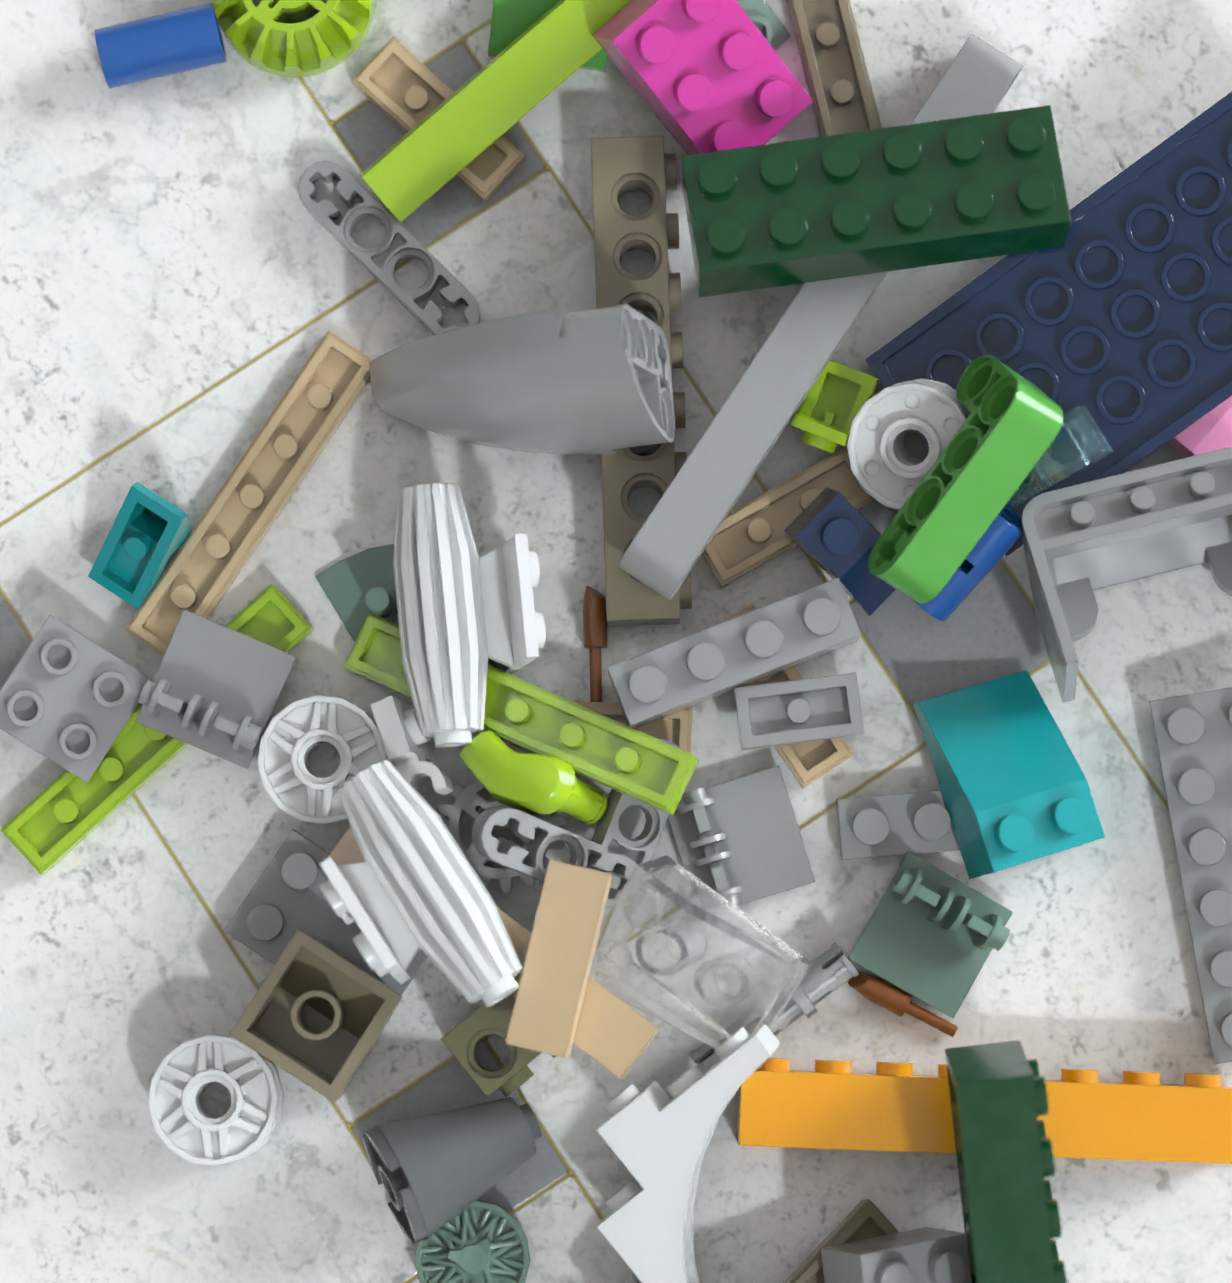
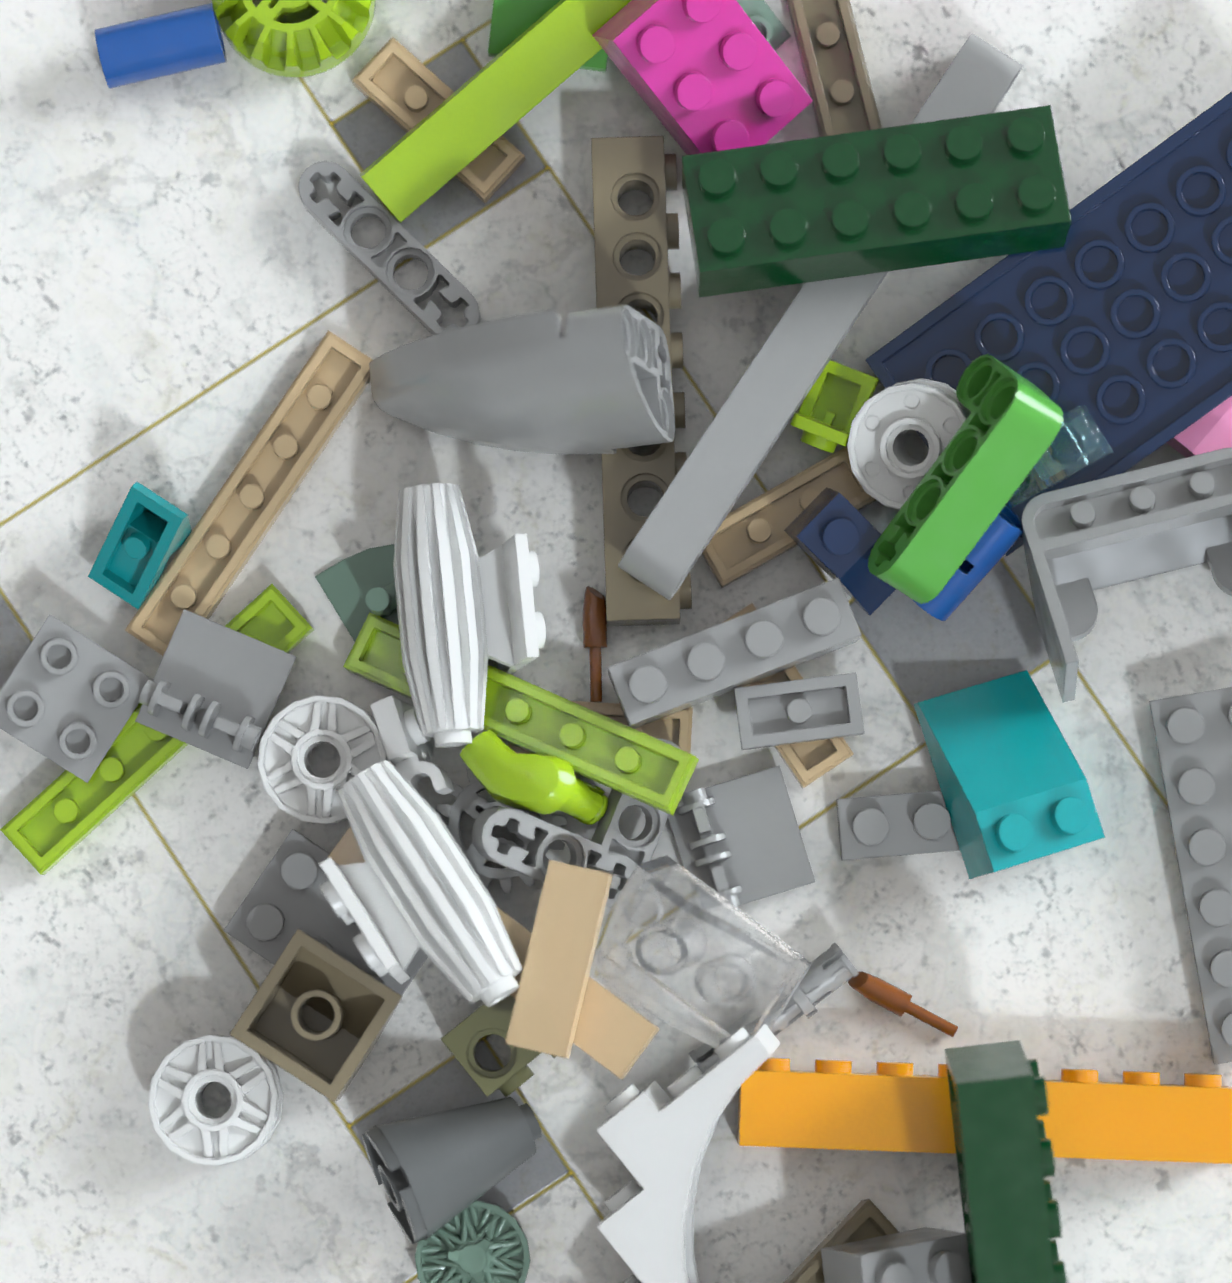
(931, 935): sand green hinge -> none

